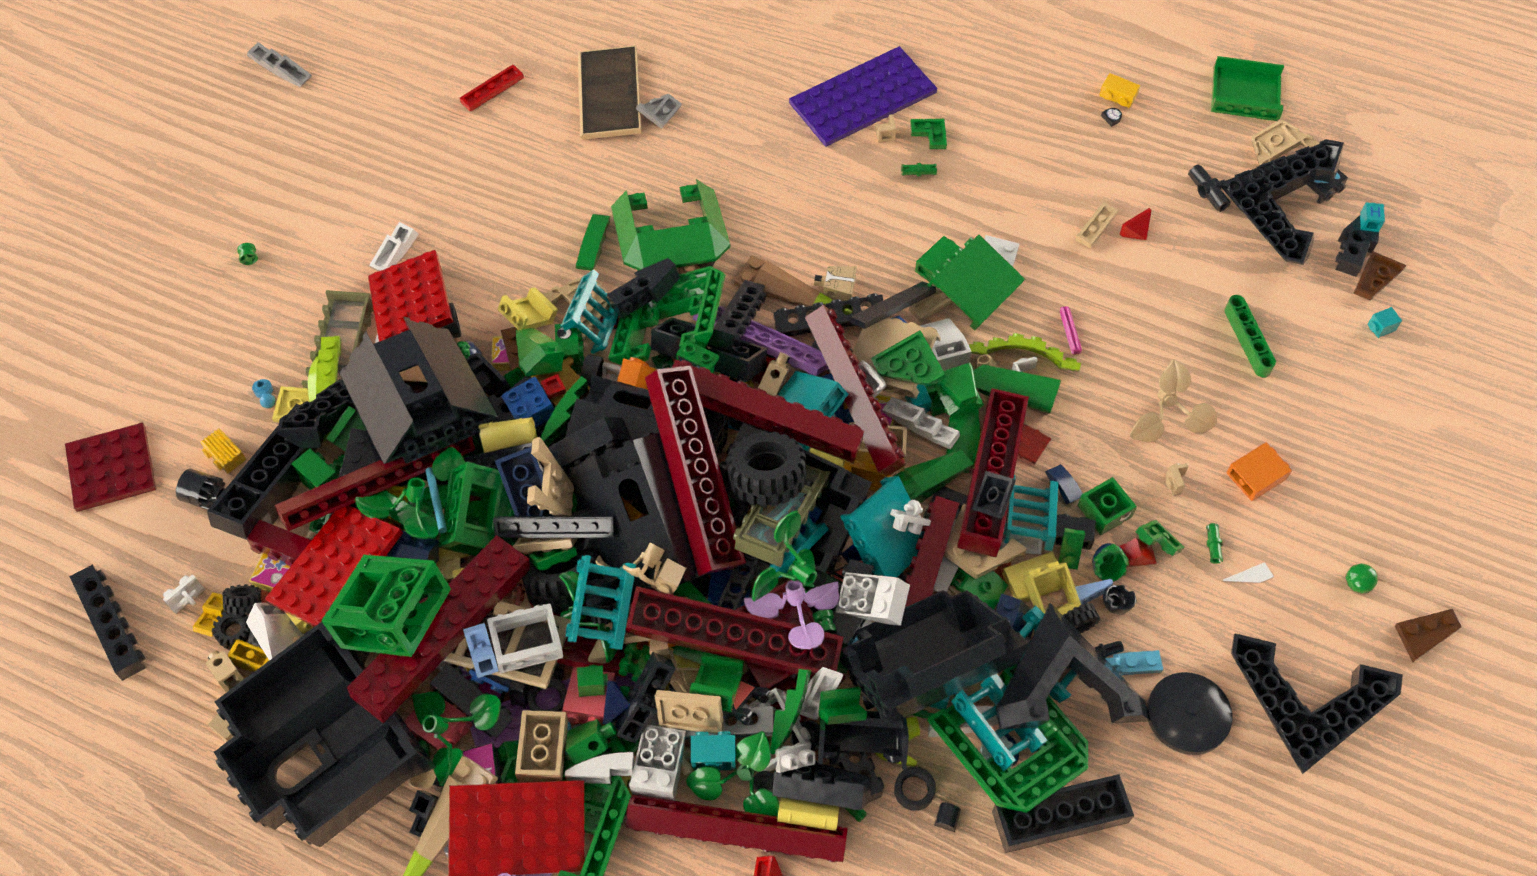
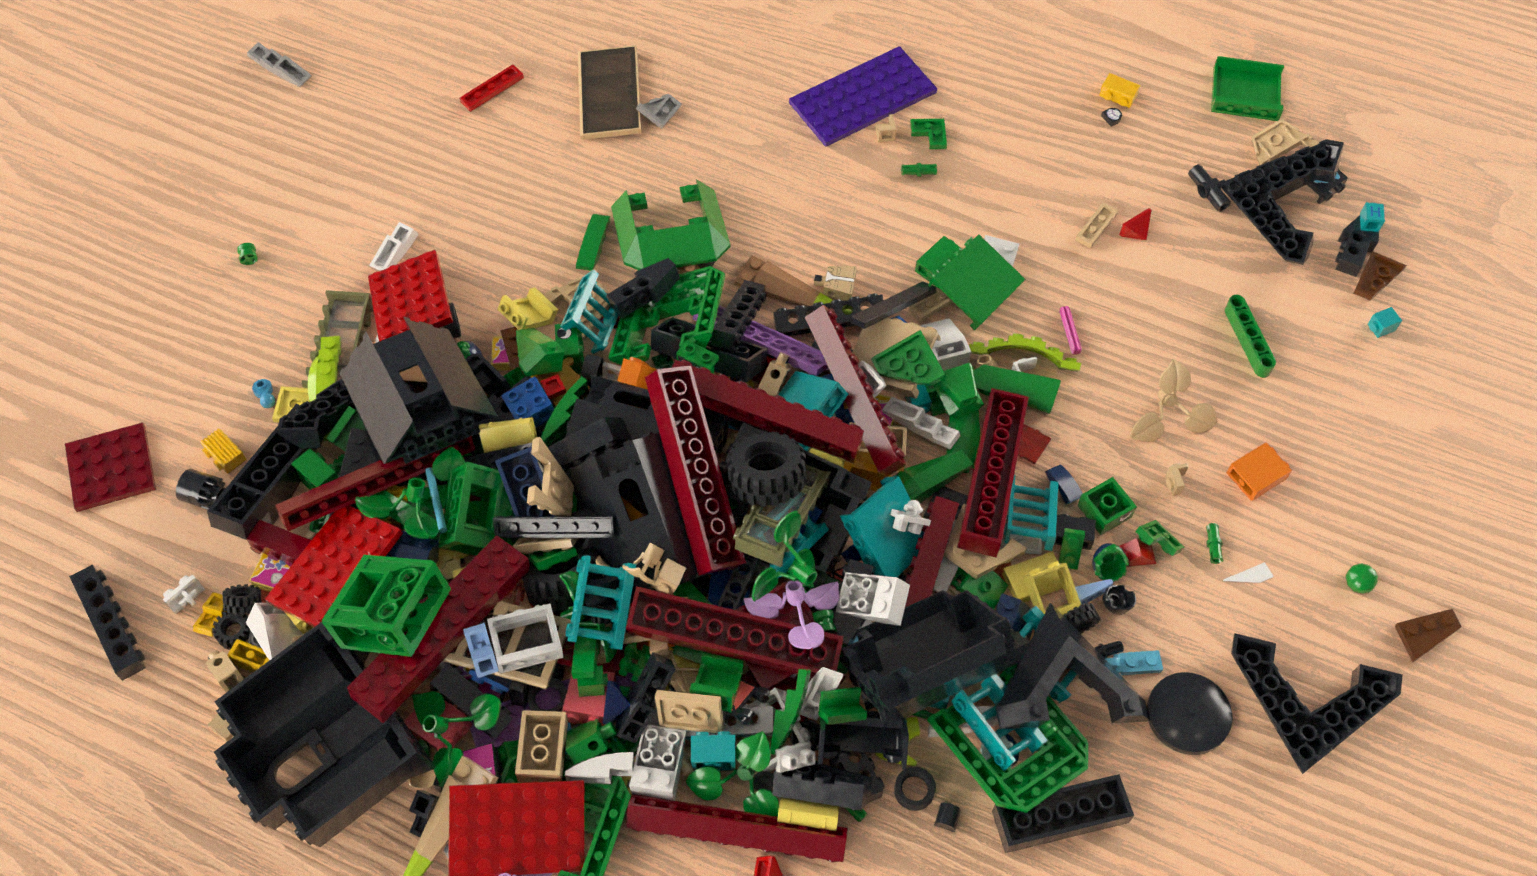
(585, 655): none -> green slope
(994, 495): black slope -> none

